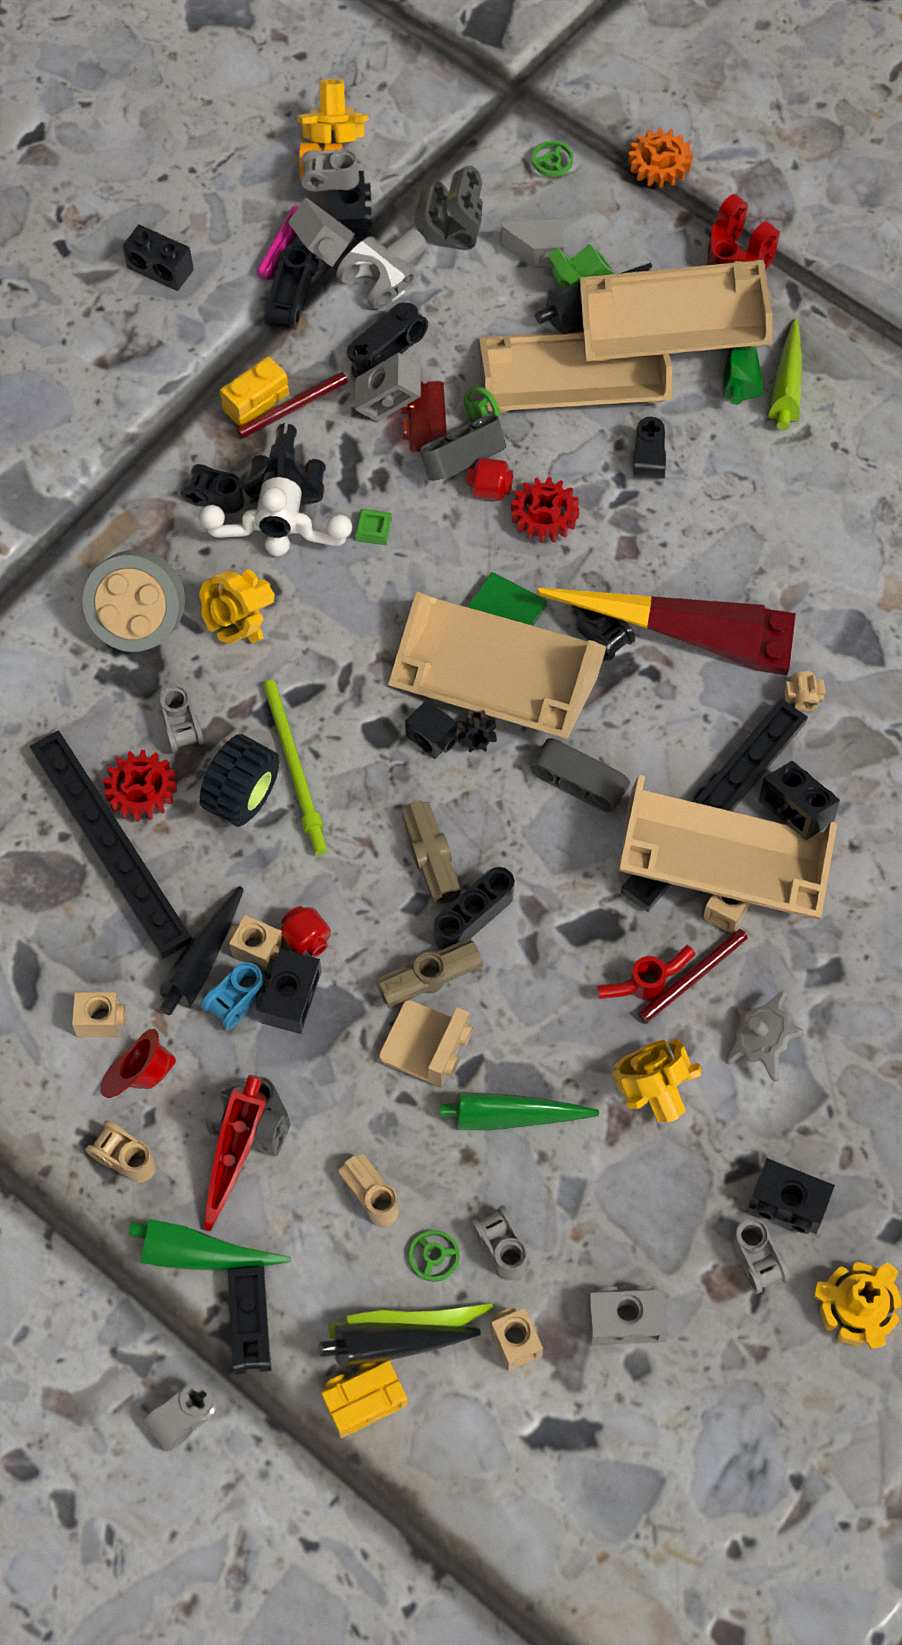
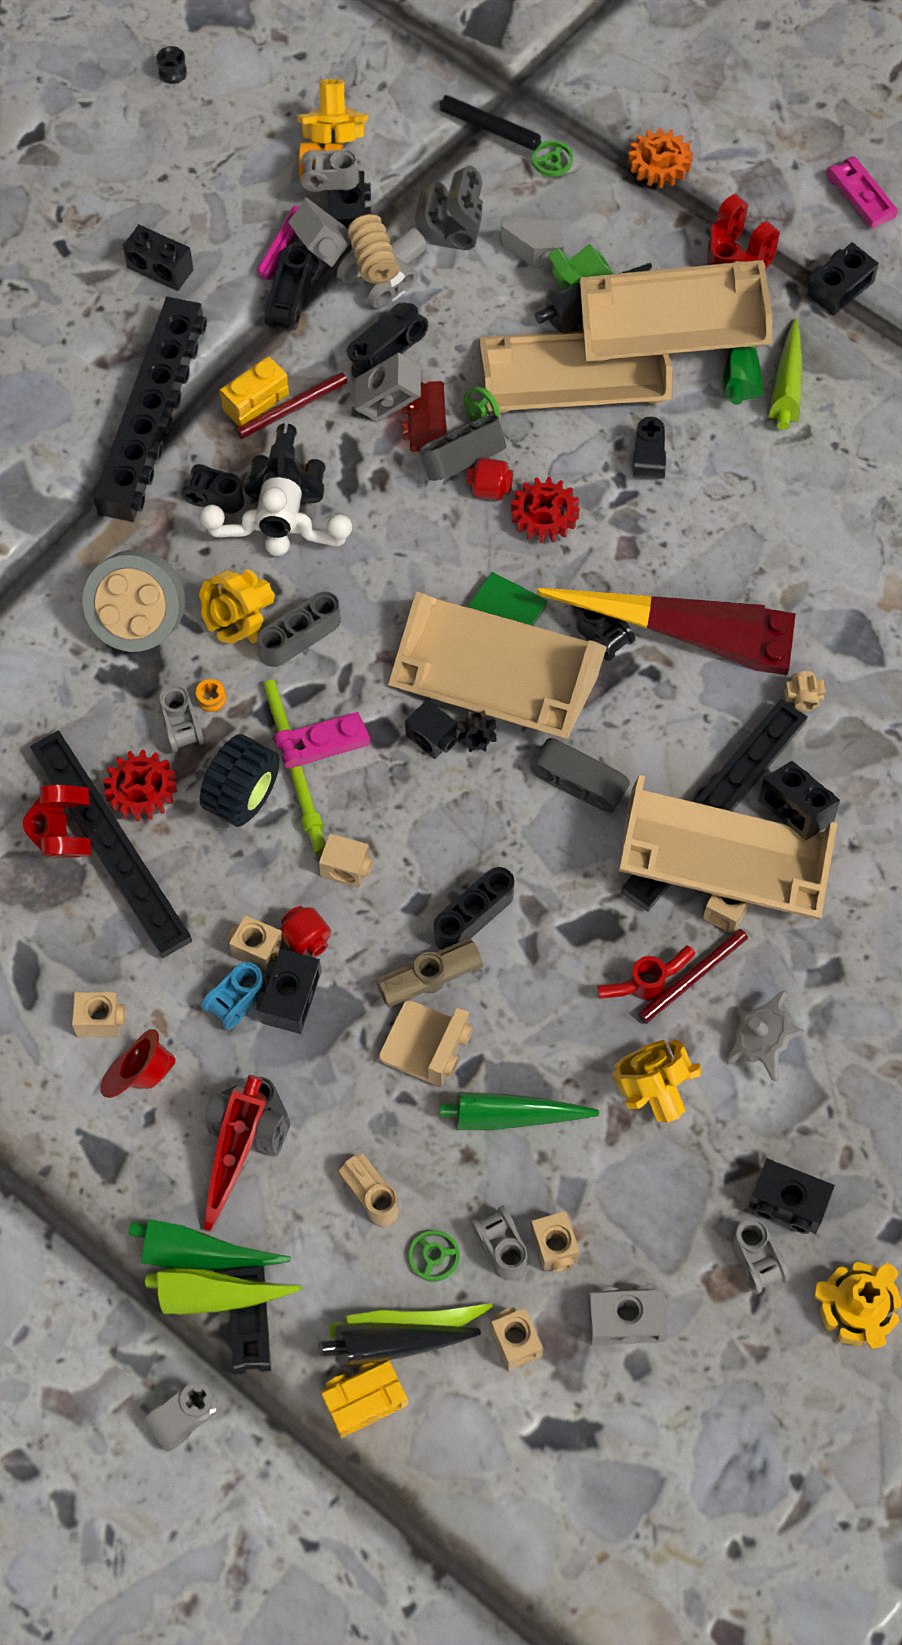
(50, 808): none -> red piece
(116, 1151): tan piece -> none
(171, 65): none -> black wheel
(174, 338): none -> black brick
(198, 958): black piece -> none
(209, 1292): none -> lime piece
(213, 704): none -> light orange bush
(294, 642): none -> dark grey beam
(322, 740): none -> dark pink plate
(345, 860): none -> tan brick
(373, 249): none -> tan piece
(373, 527): bright green tile -> none
(431, 852): dark tan piece -> none
(490, 122): none -> black axle
(550, 1227): none -> tan brick
(842, 278): none -> black brick
(862, 192): none -> dark pink plate

